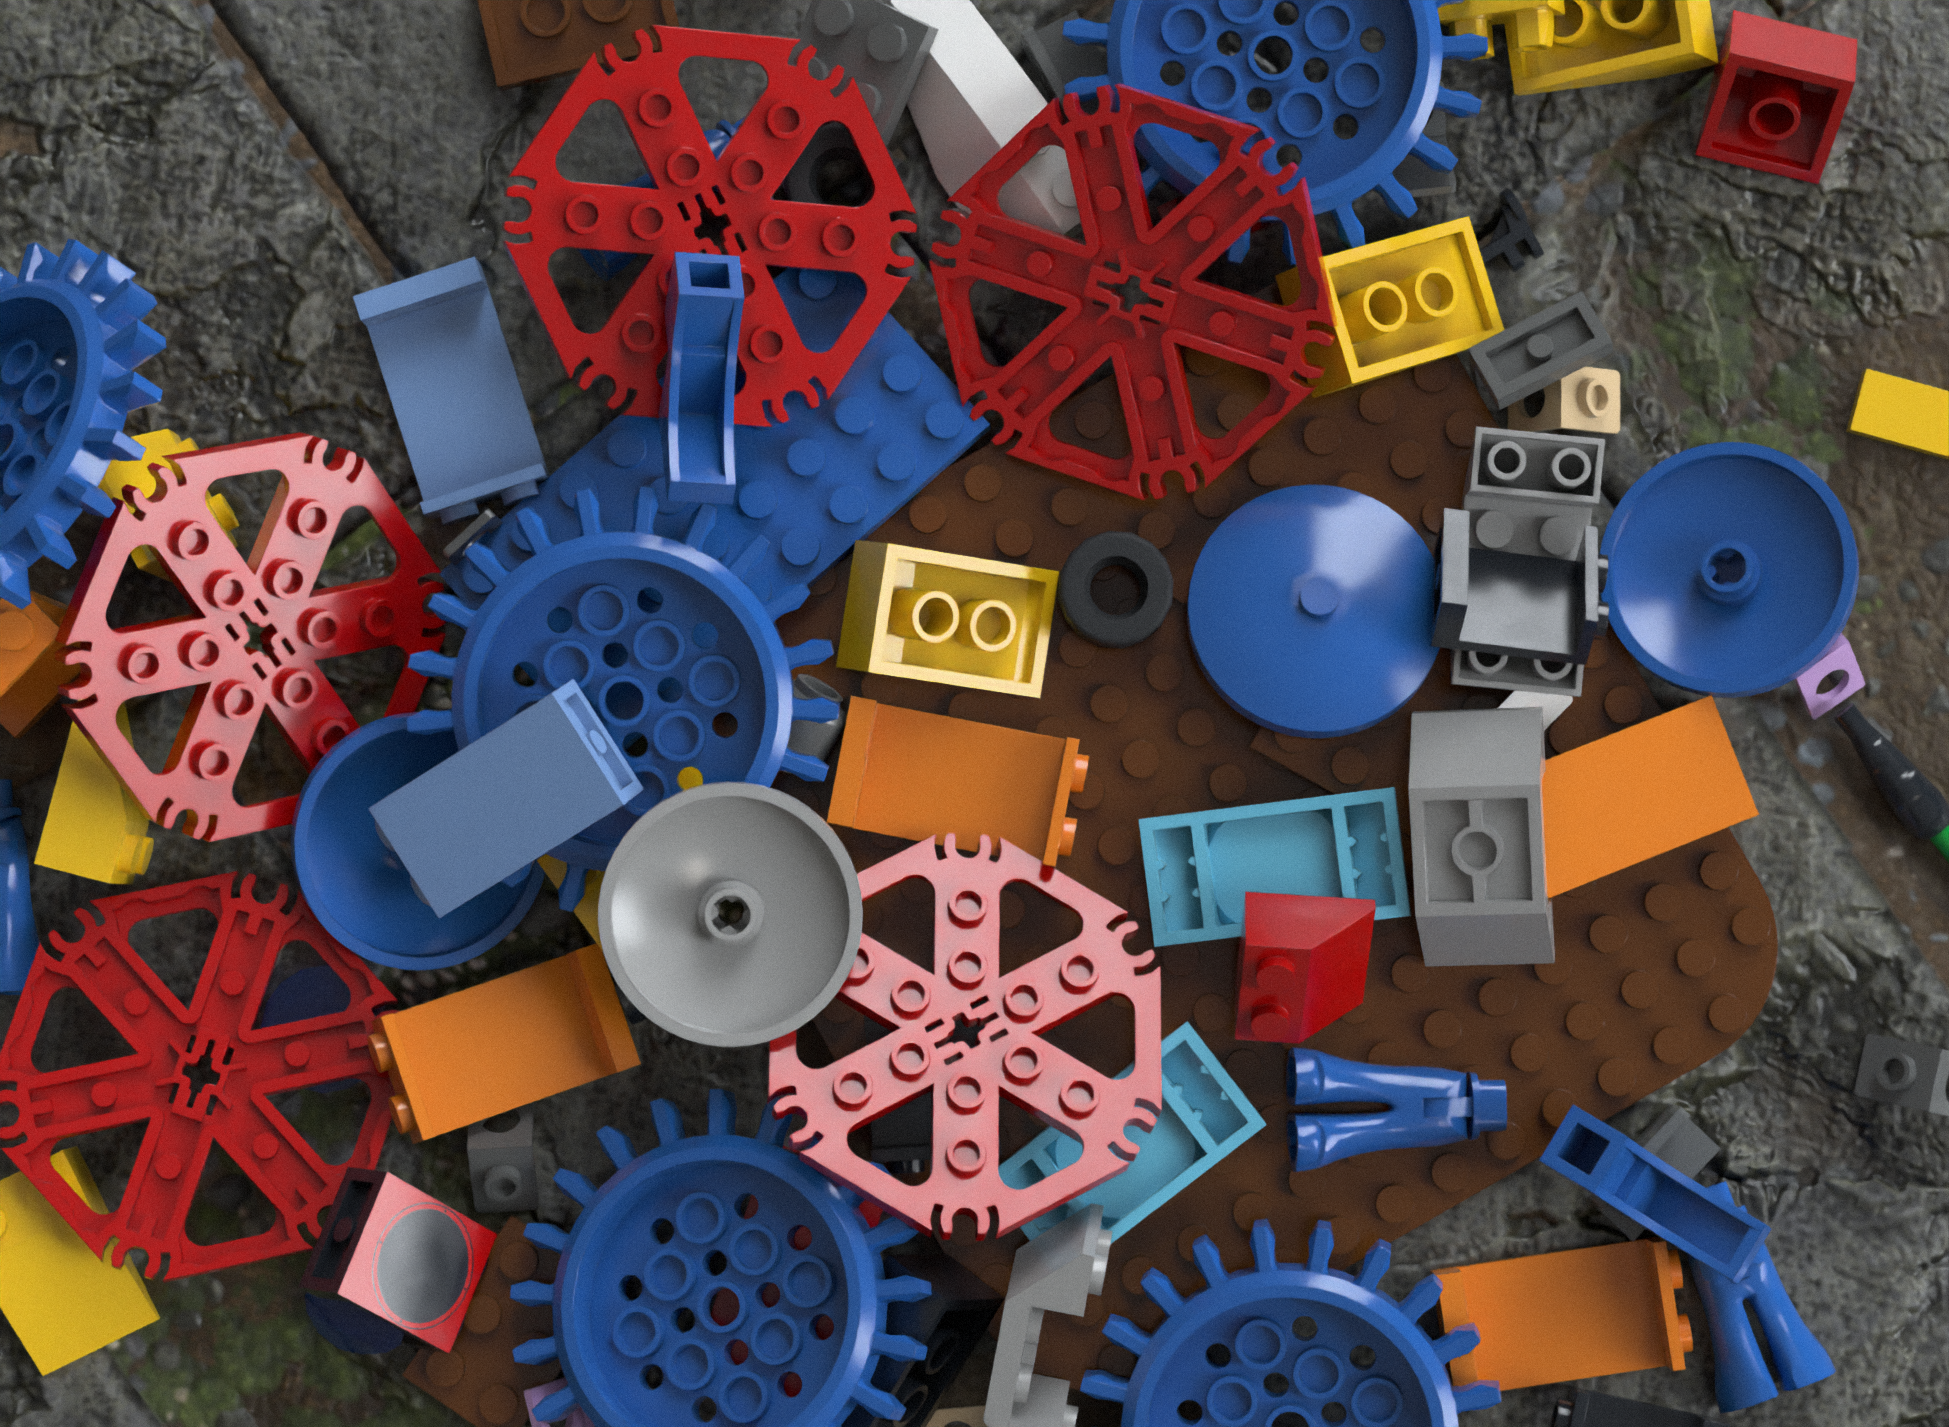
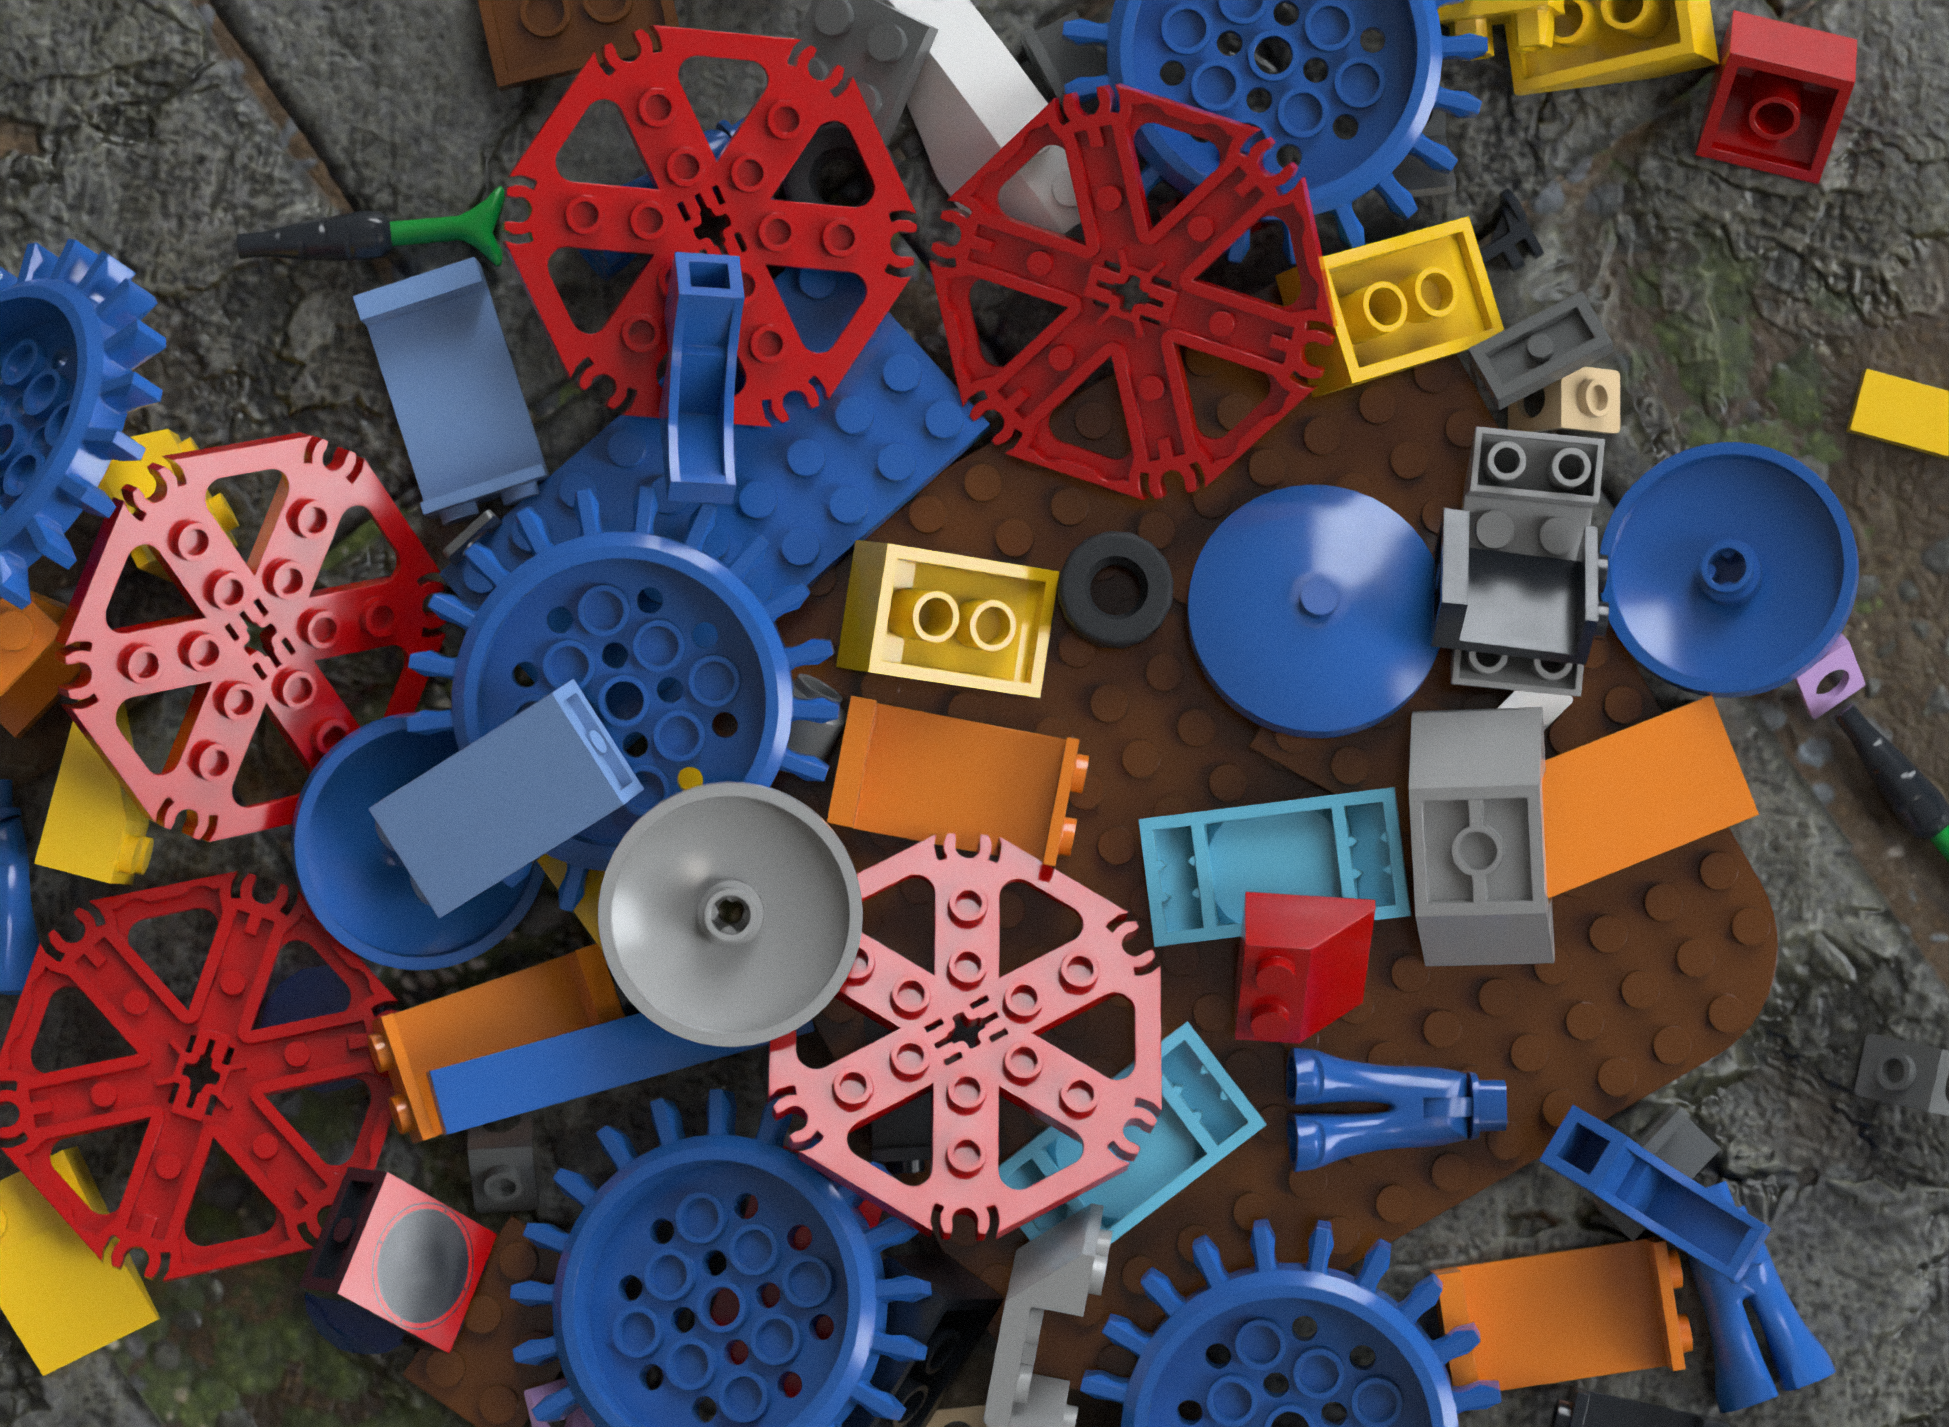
(373, 235): none -> black piece
(564, 1070): none -> blue tile

